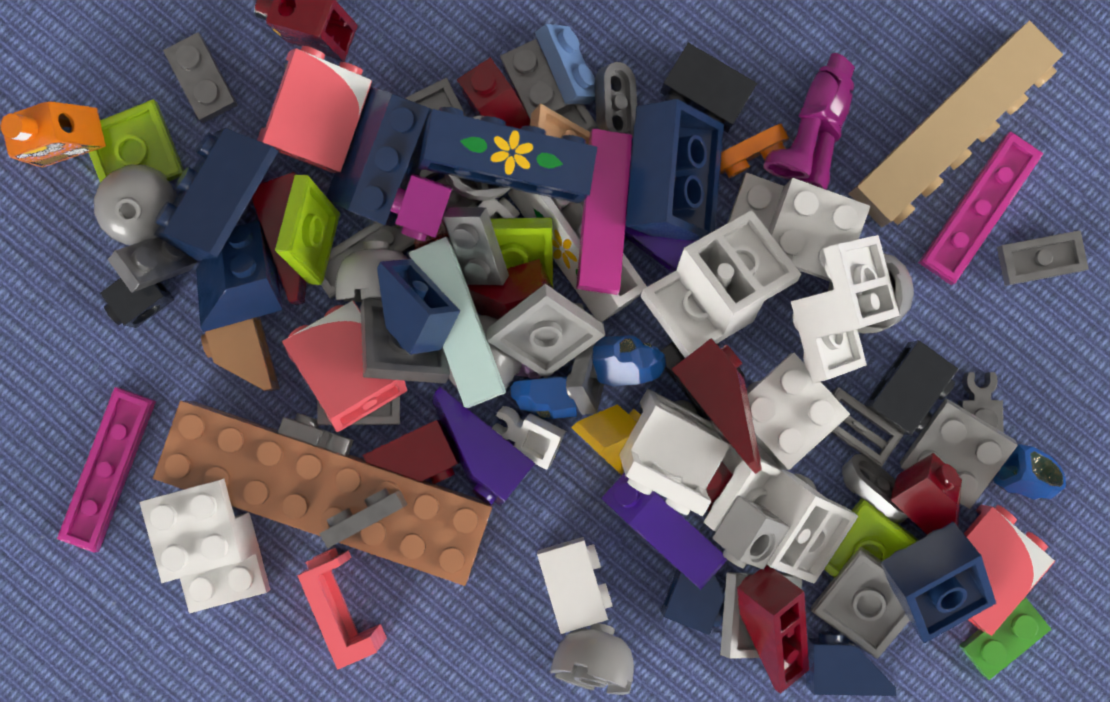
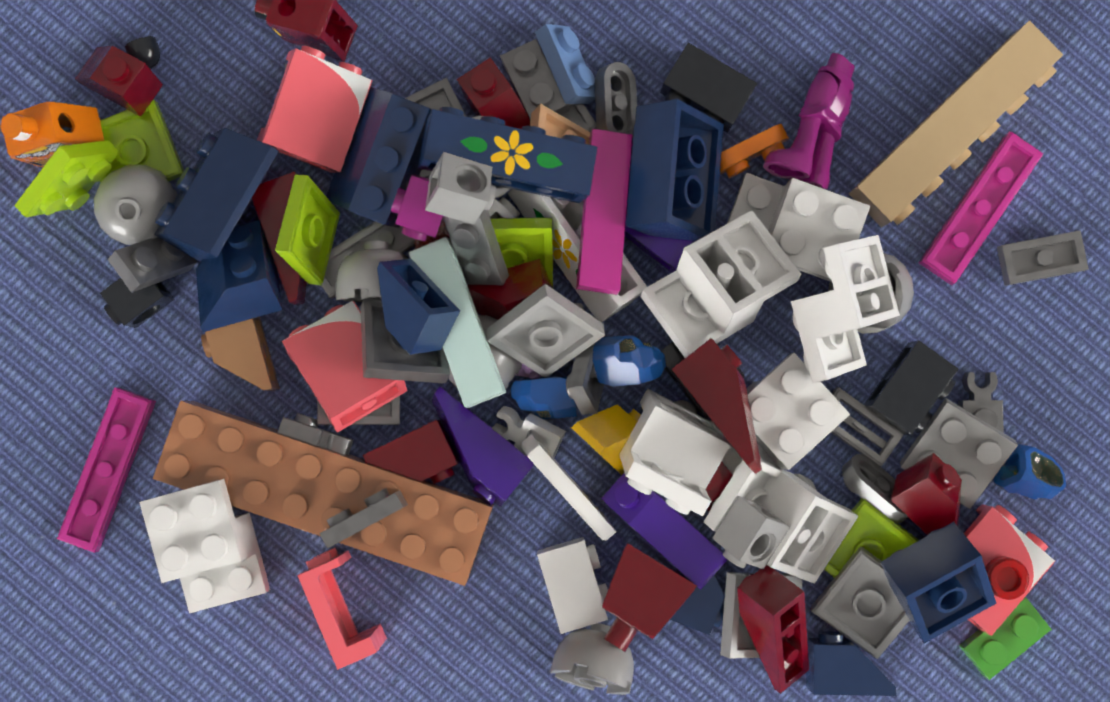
(67, 178): none -> lime plate
(120, 78): none -> dark red slope
(144, 49): none -> black hinge
(200, 77): flat silver plate -> none
(460, 188): none -> light grey brick
(567, 487): none -> white tile
(642, 597): none -> dark red torso
(1007, 577): none -> red tile

